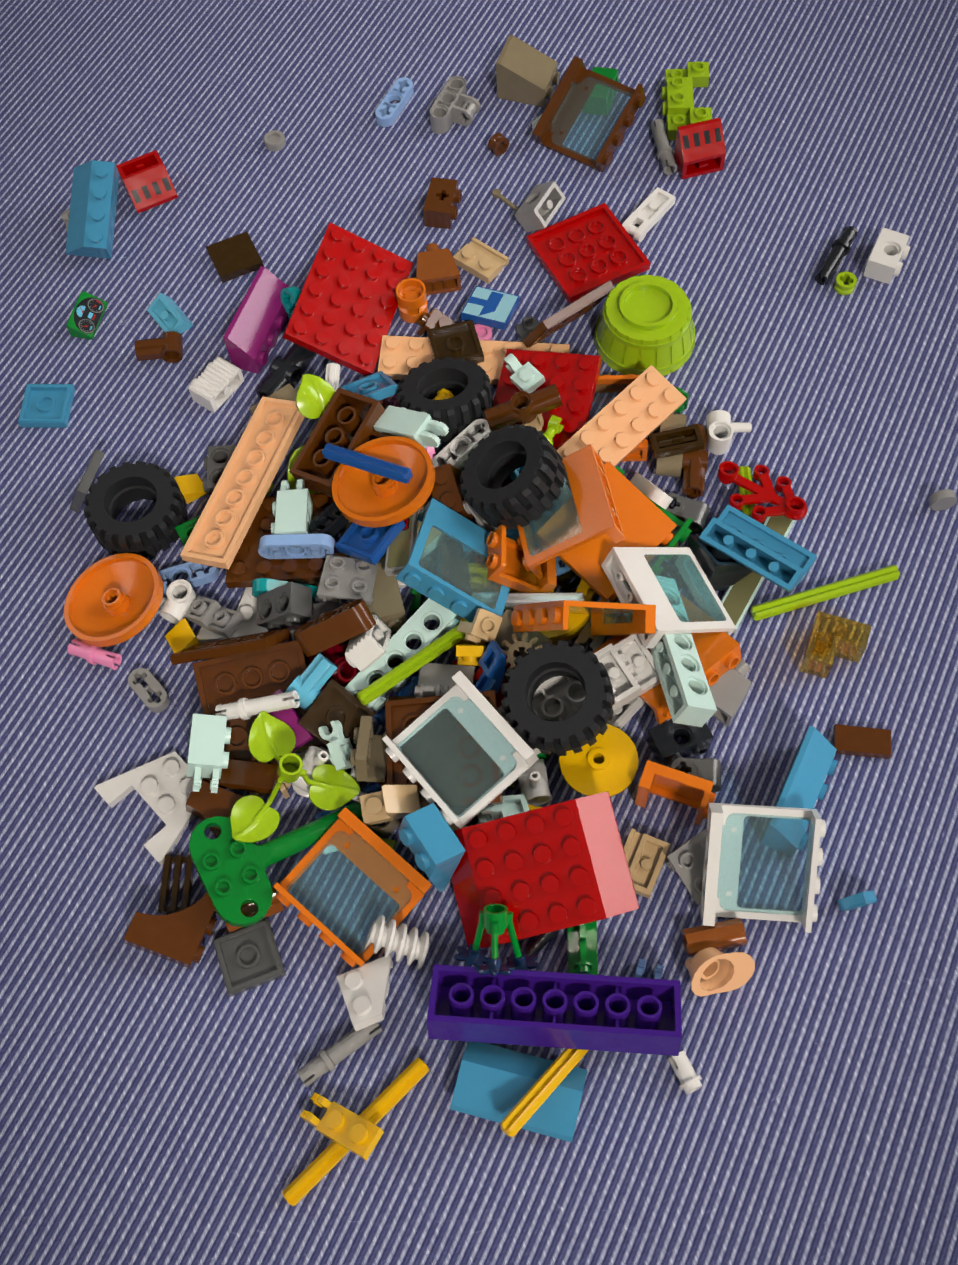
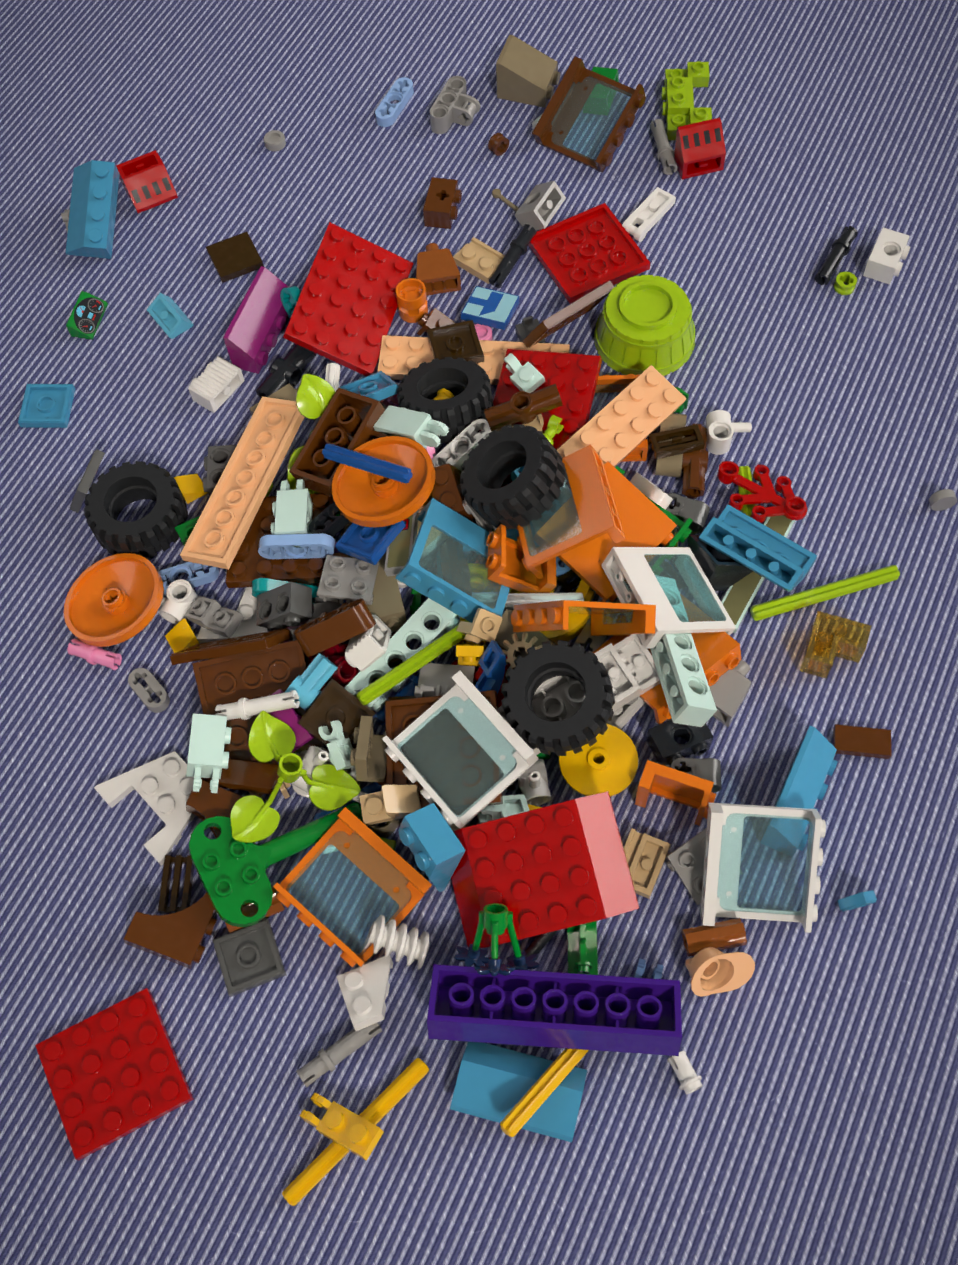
(113, 1073): none -> red plate
(166, 348): reddish brown piece -> none
(517, 248): none -> black pin

